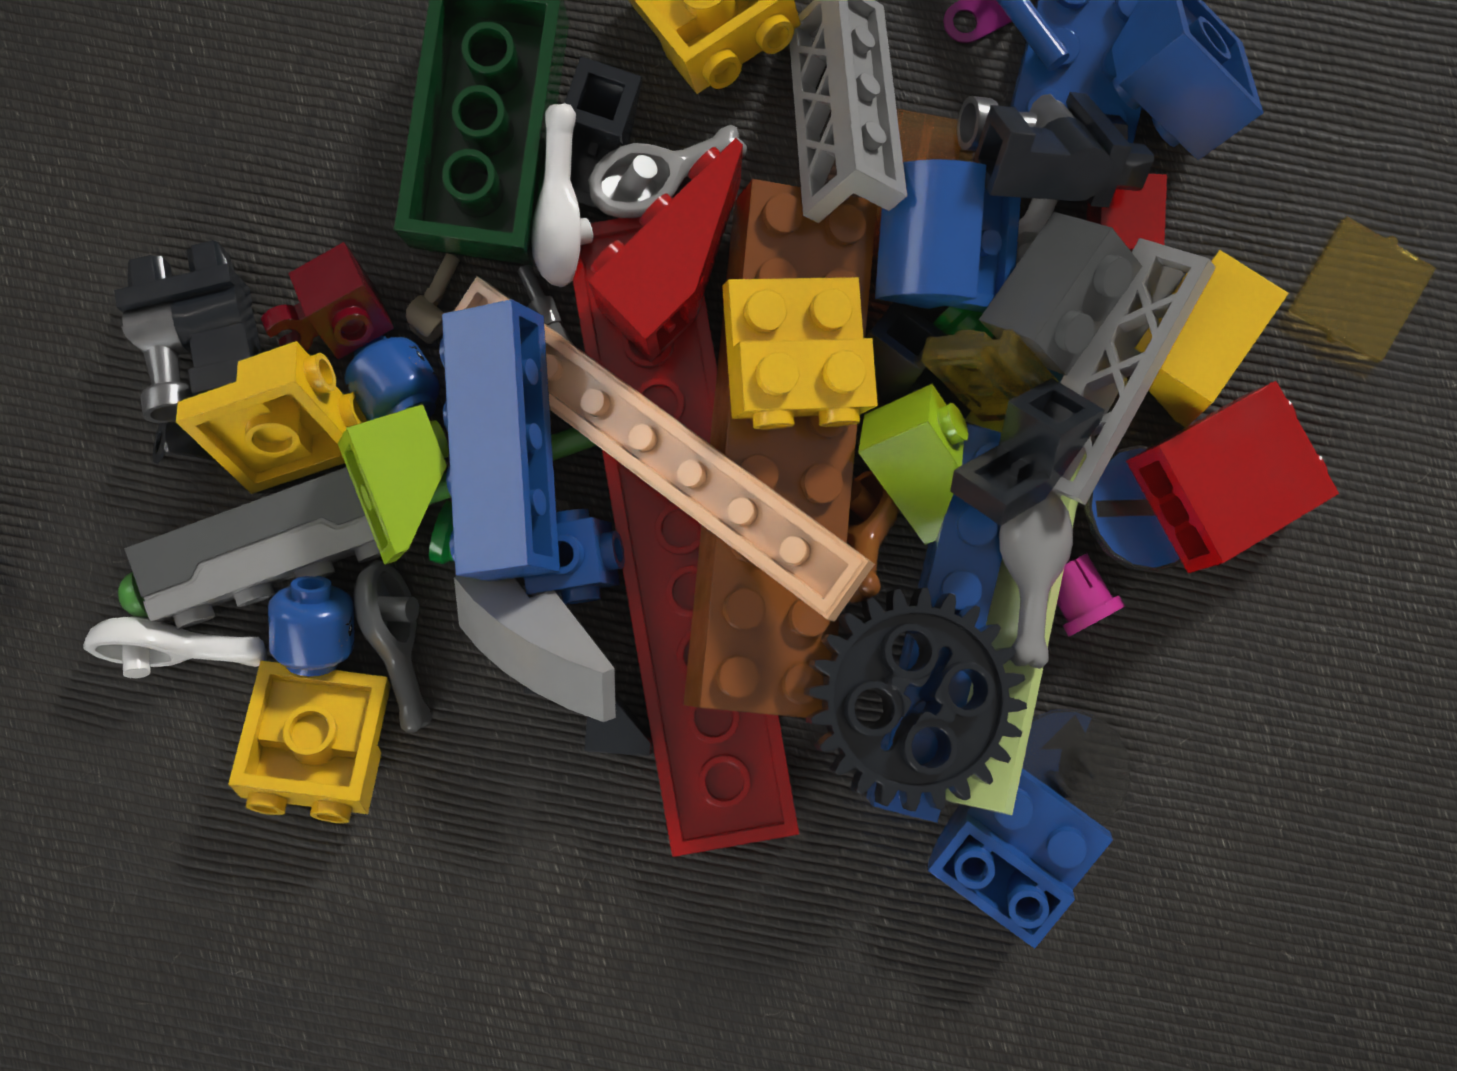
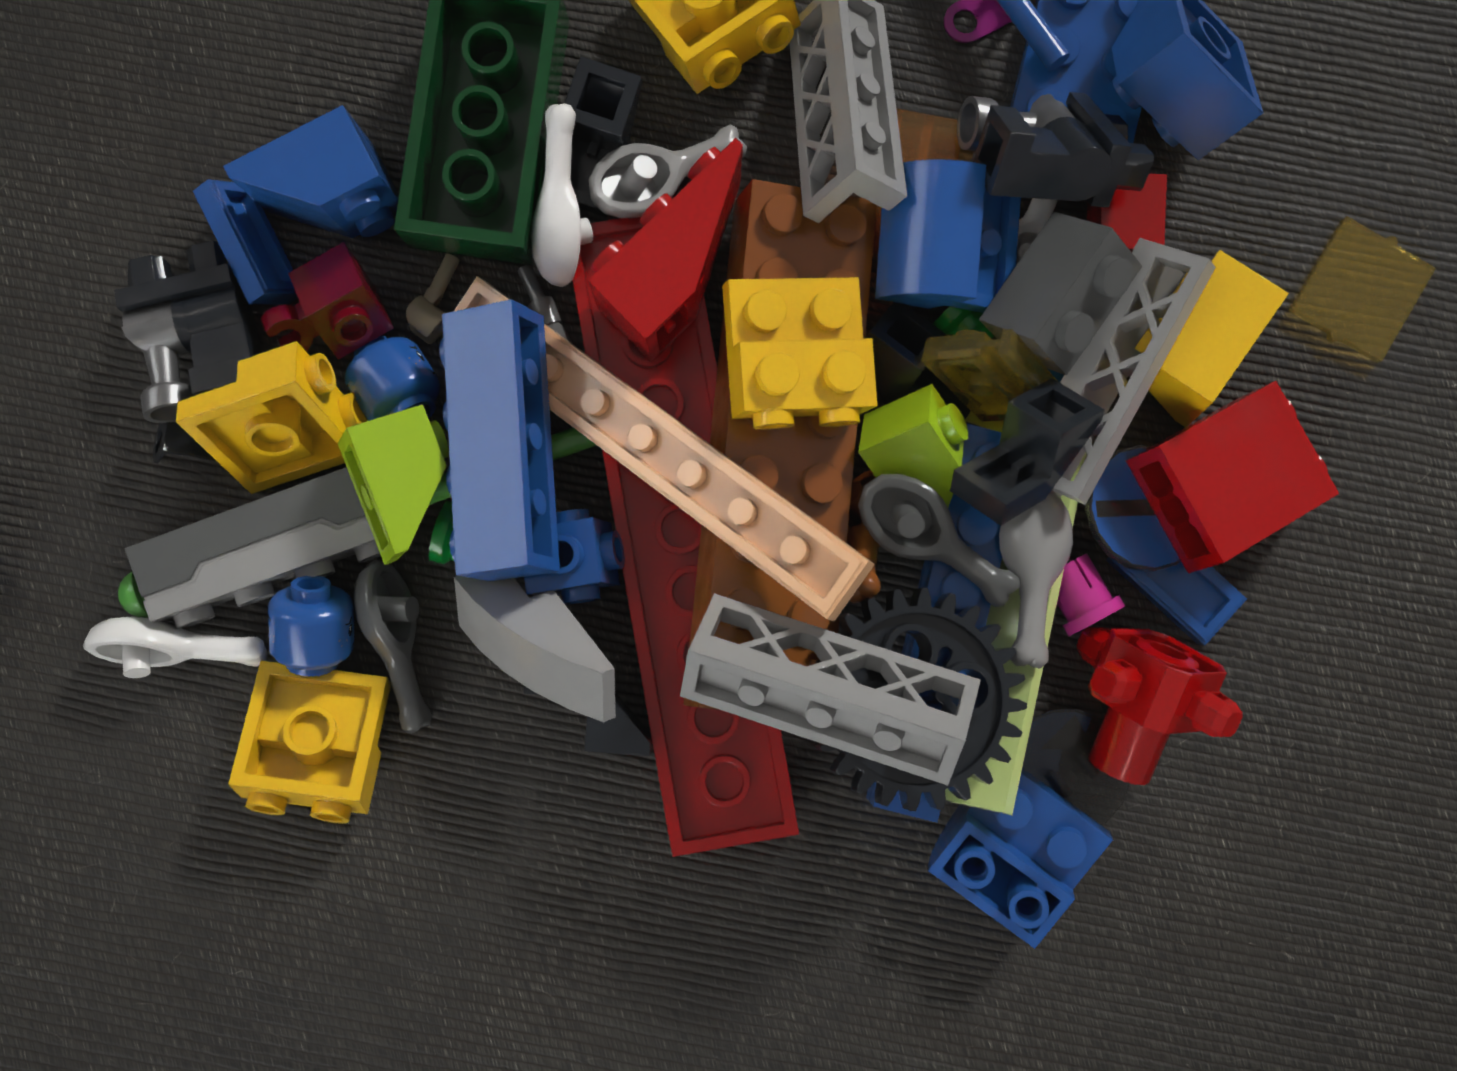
(247, 242): none -> blue tile
(321, 177): none -> blue slope
(824, 698): none -> light grey fence
(917, 525): none -> dark grey piece
(1151, 692): none -> red piece
(1193, 601): none -> blue tile

